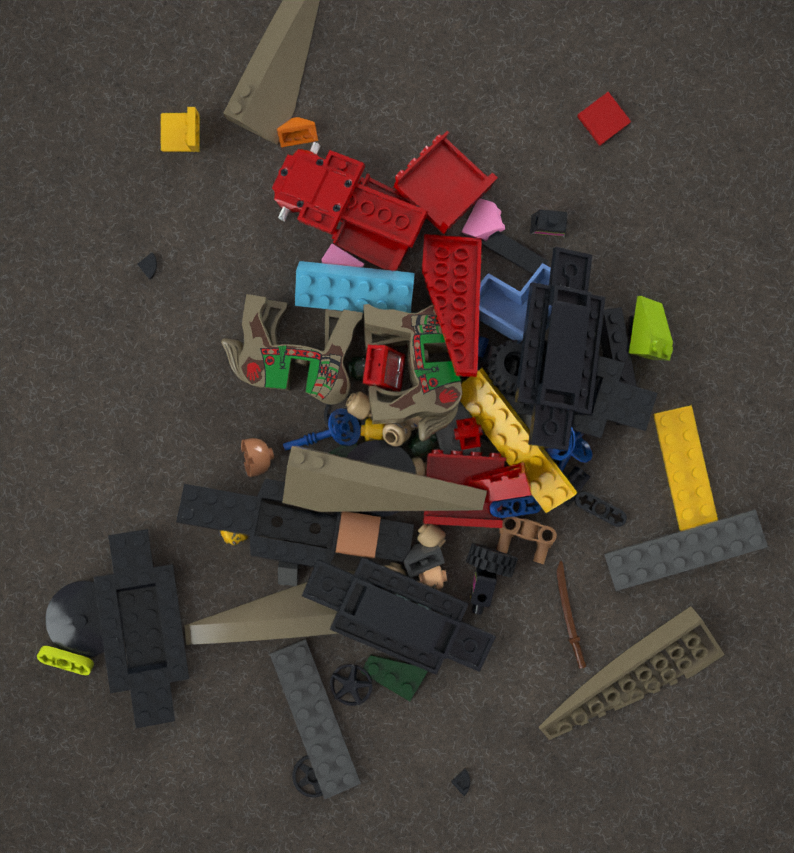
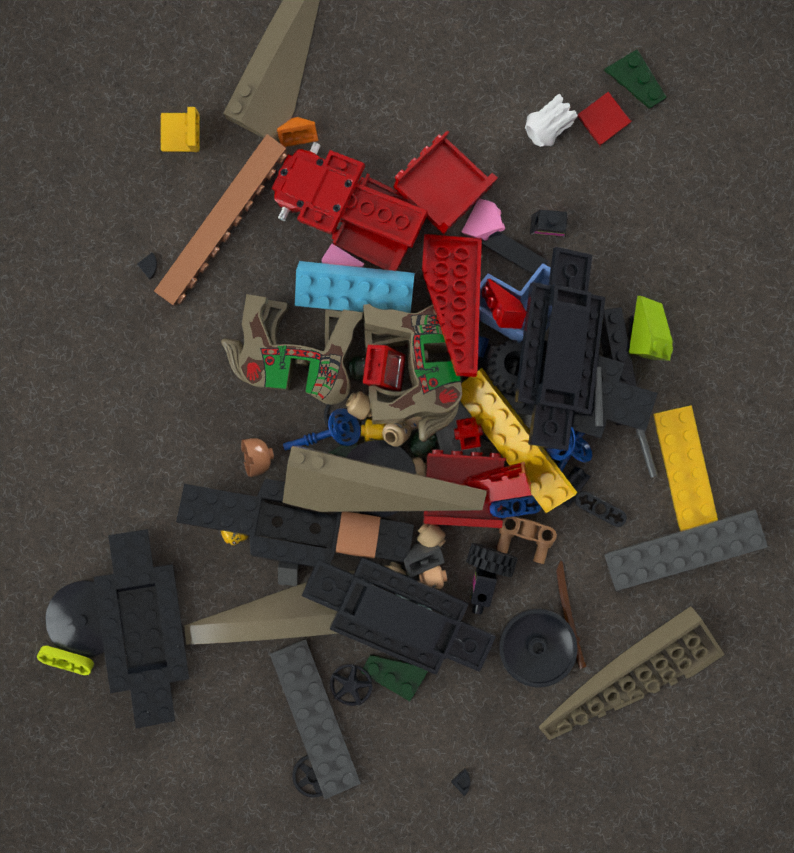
(221, 220): none -> nougat brick
(505, 308): none -> red slope
(538, 647): none -> black dish
(549, 122): none -> white piece
(598, 399): none -> dark grey bar
(637, 78): none -> dark green wing
(646, 452): none -> dark grey bar

